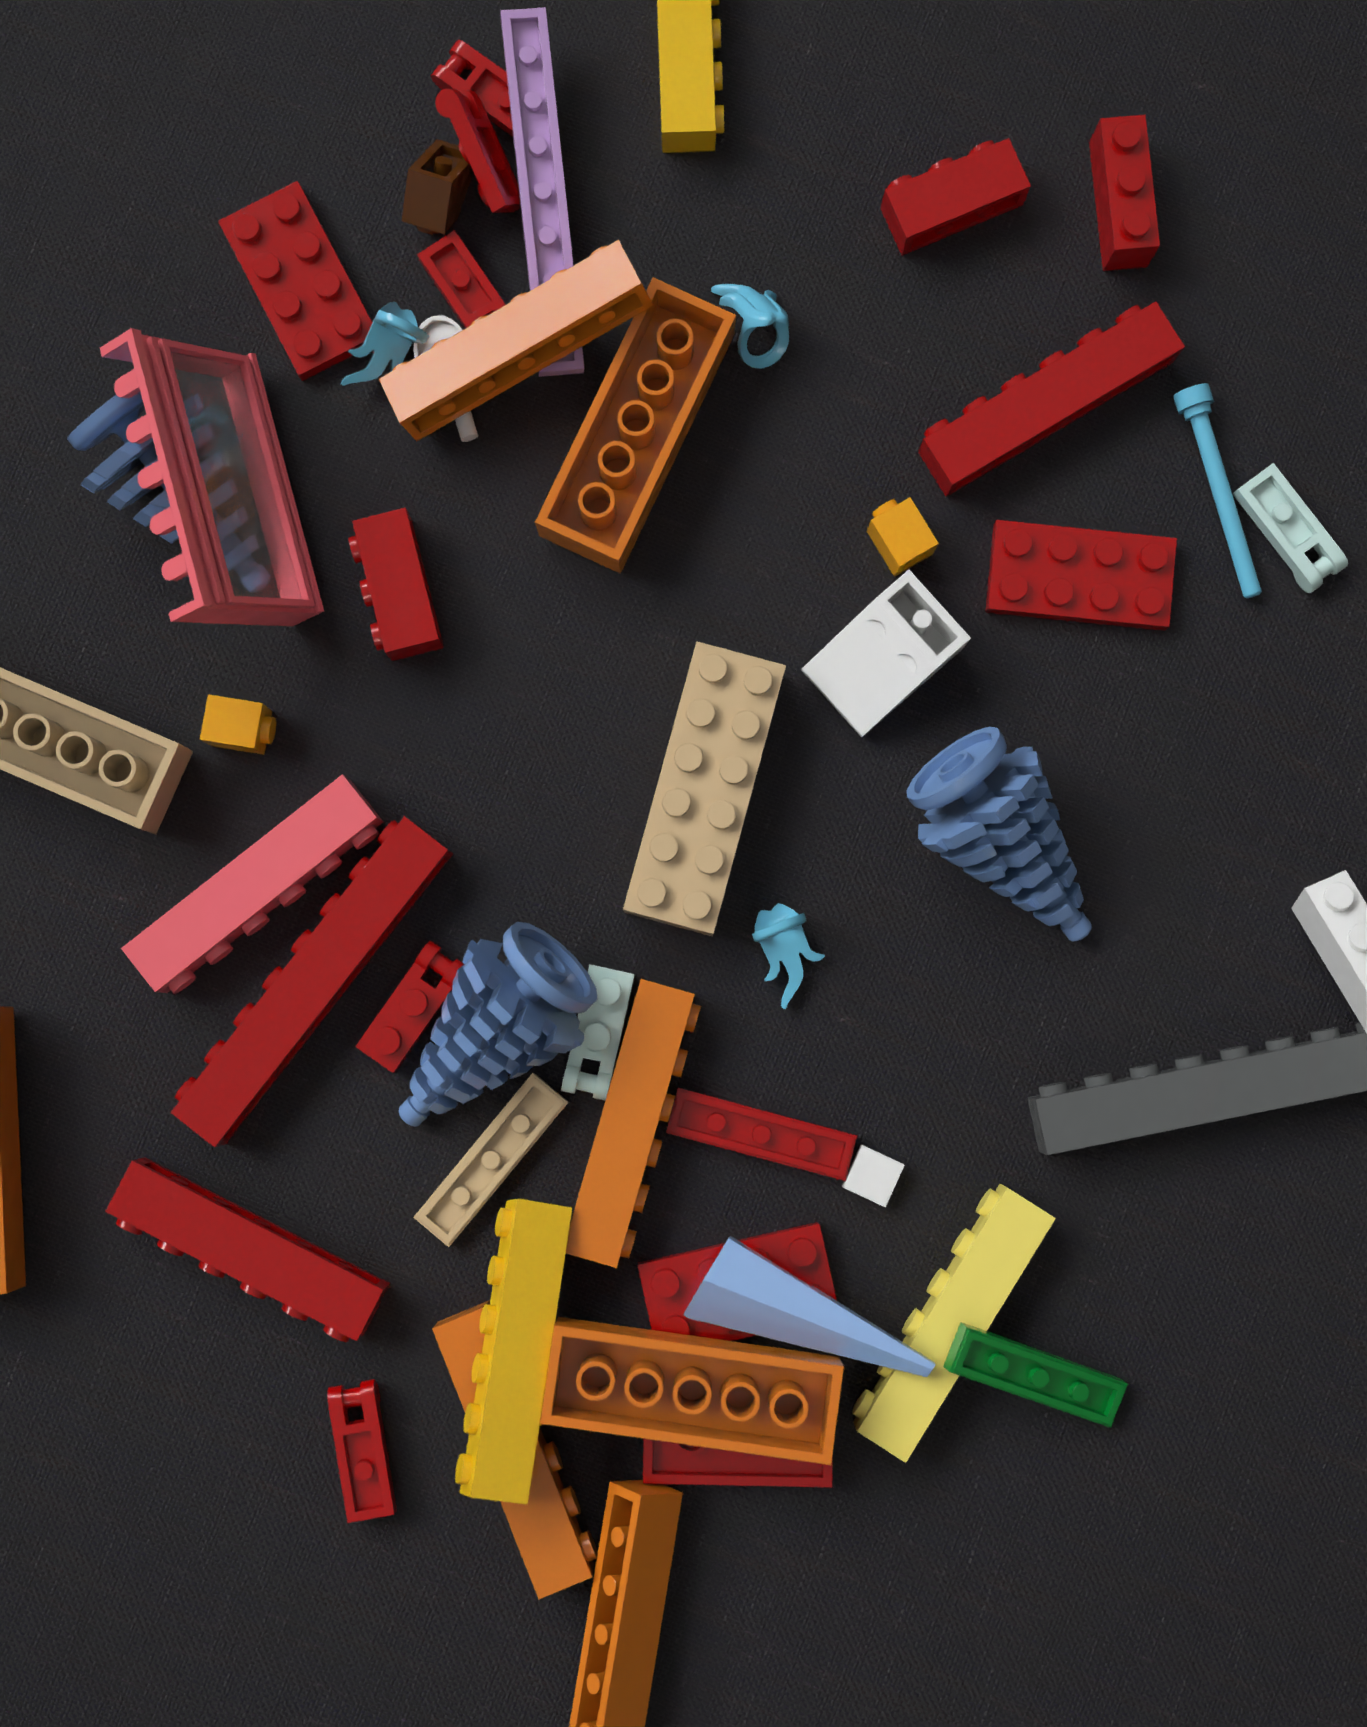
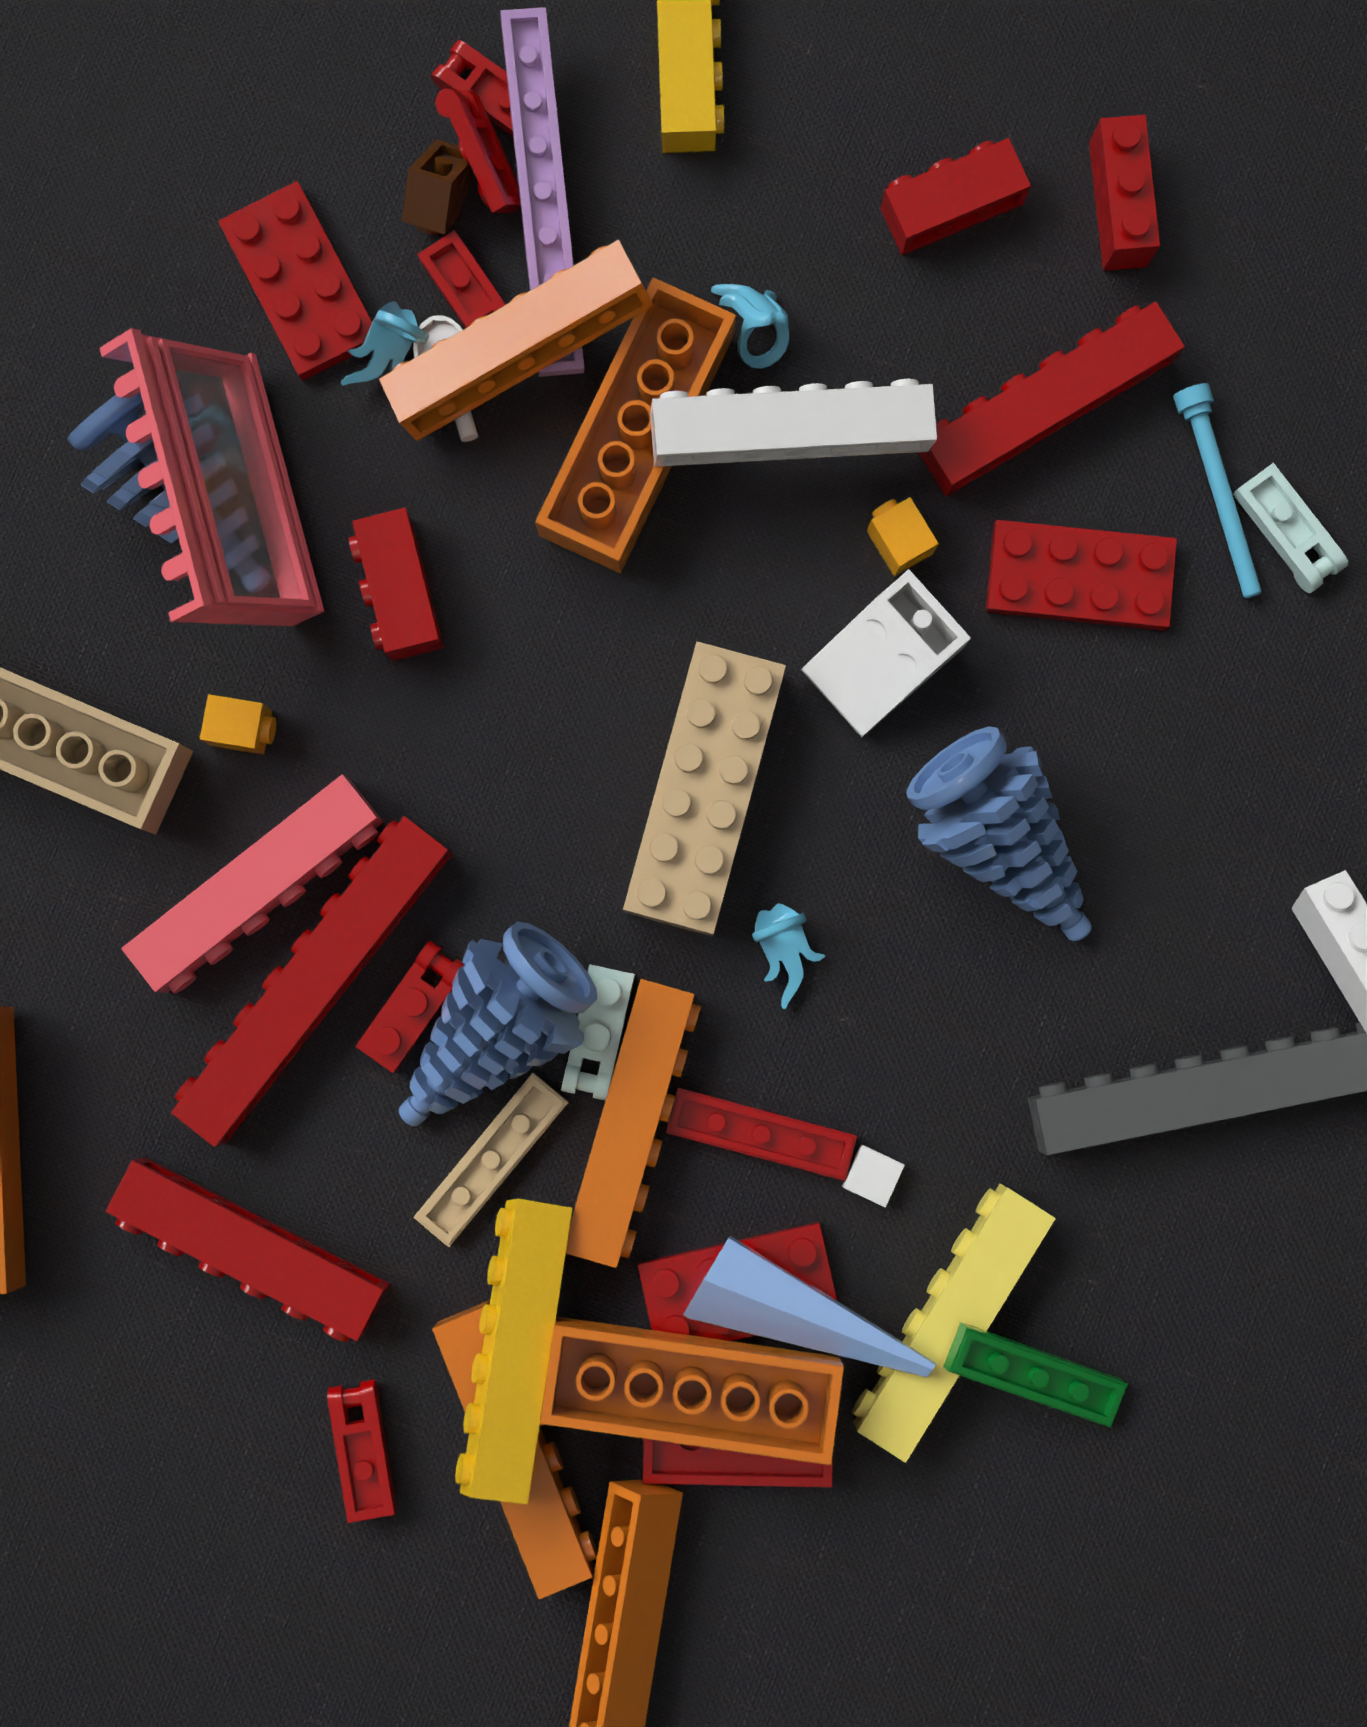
(792, 423): none -> white brick

